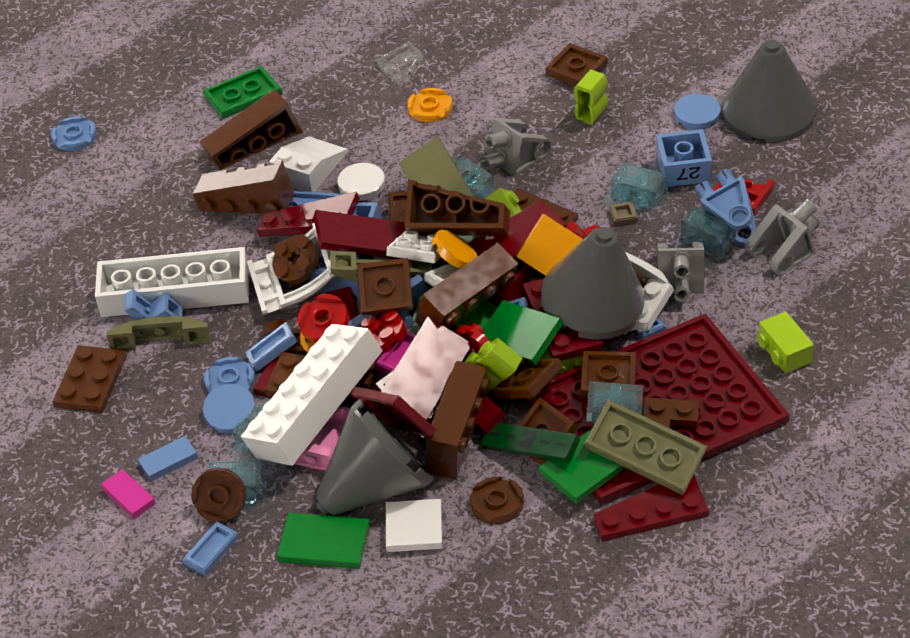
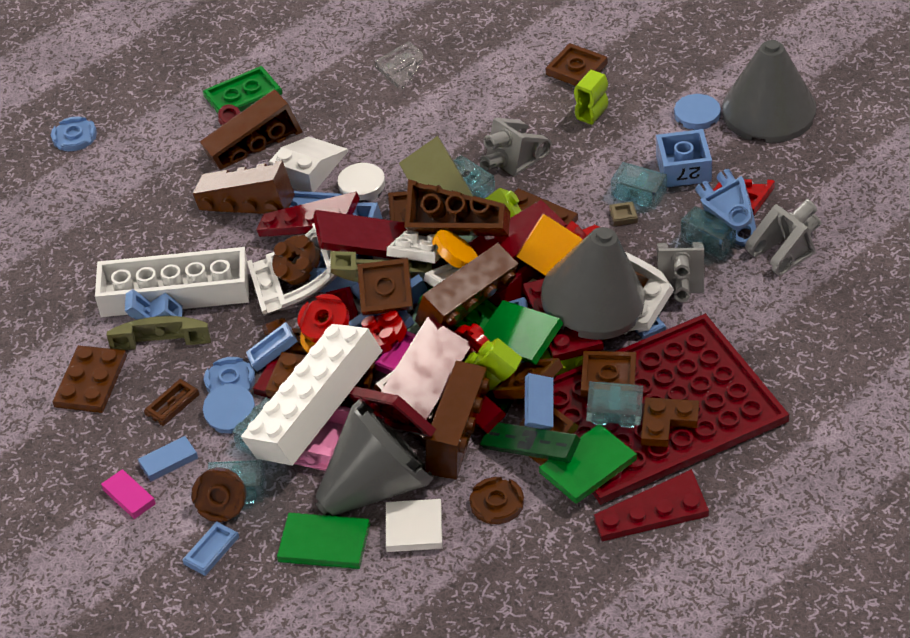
(174, 403): none -> reddish brown tile
(226, 113): none -> dark red tile
(430, 105): light orange tile -> none
(538, 401): none -> medium blue tile
(645, 447): olive tile -> none
(785, 342): lime brick -> none

